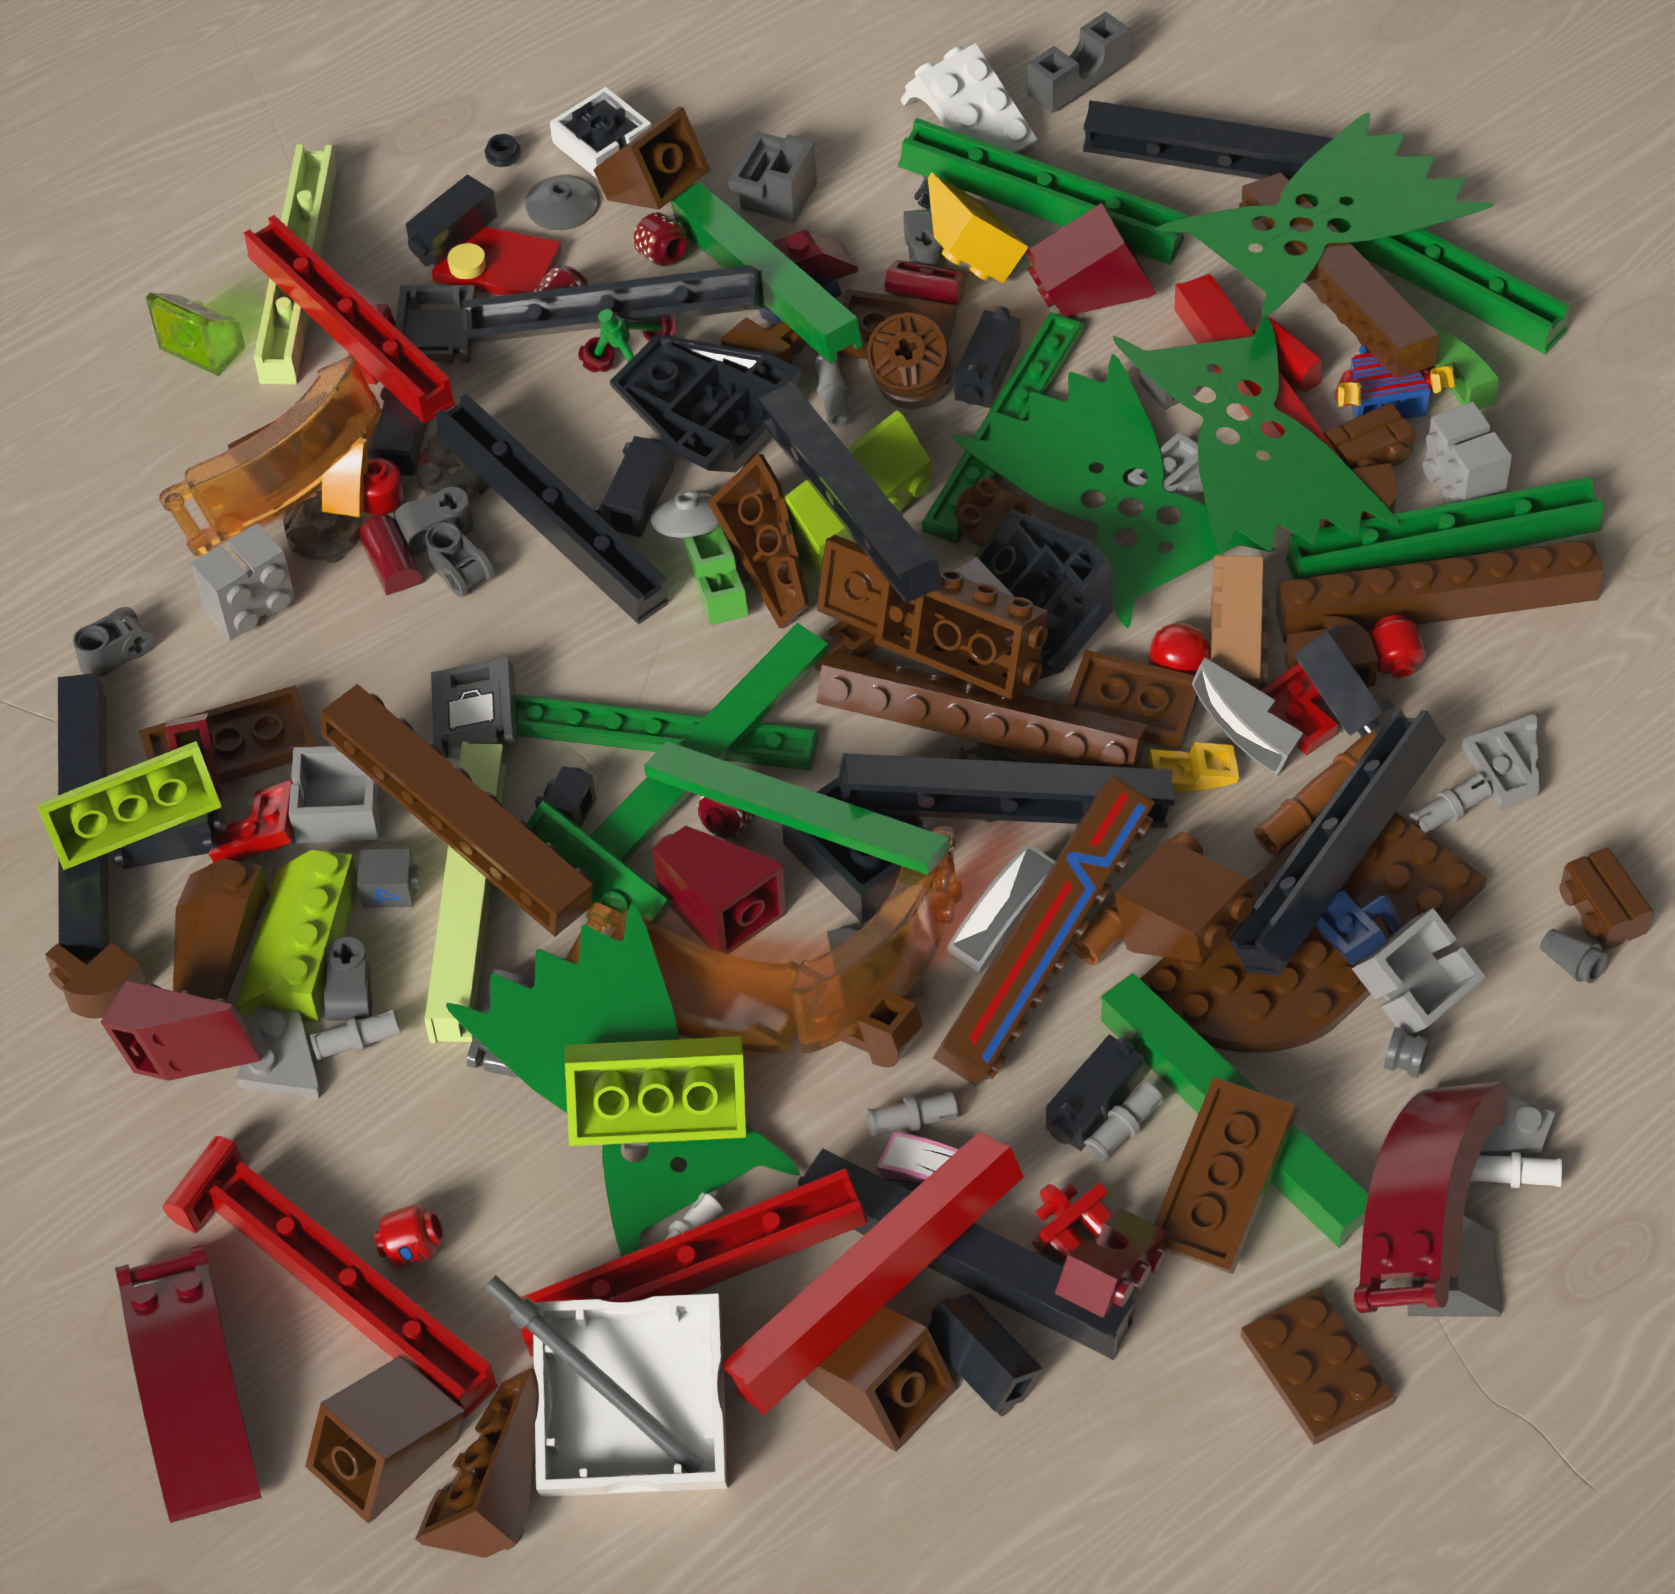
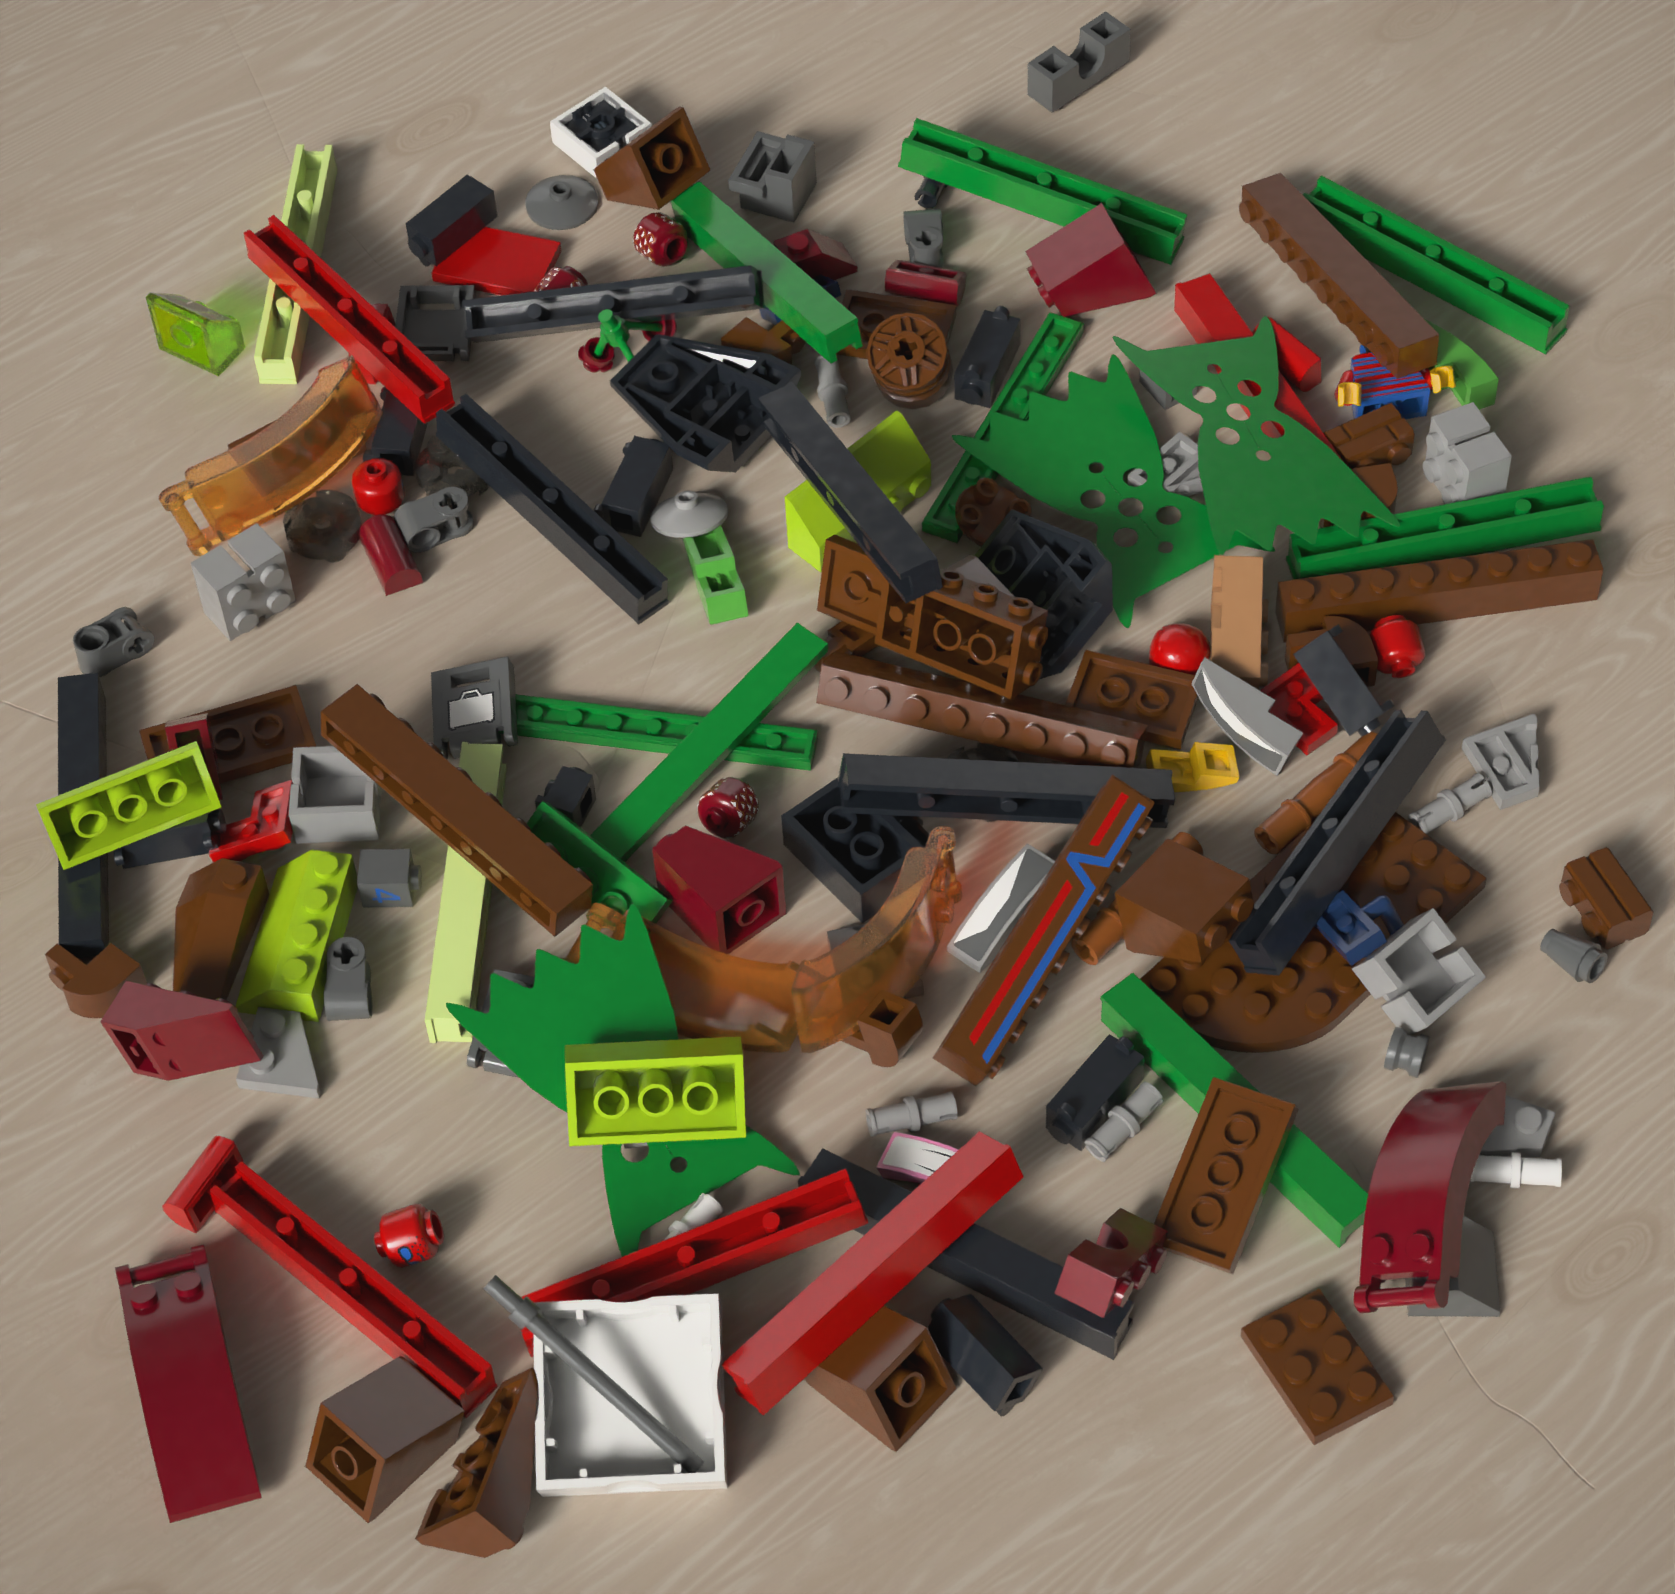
(344, 482): light orange slope -> none
(355, 1034): light grey pin -> none
(456, 558): dark grey piece -> none
(466, 261): light yellow tile -> none
(502, 150): black plate -> none
(760, 531): reddish brown wedge -> none
(798, 807): green tile -> none
(970, 99): white bracket -> none
(972, 232): yellow slope -> none
(1058, 1234): red hips -> none
(1196, 141): black tile -> none
(1388, 200): green piece -> none

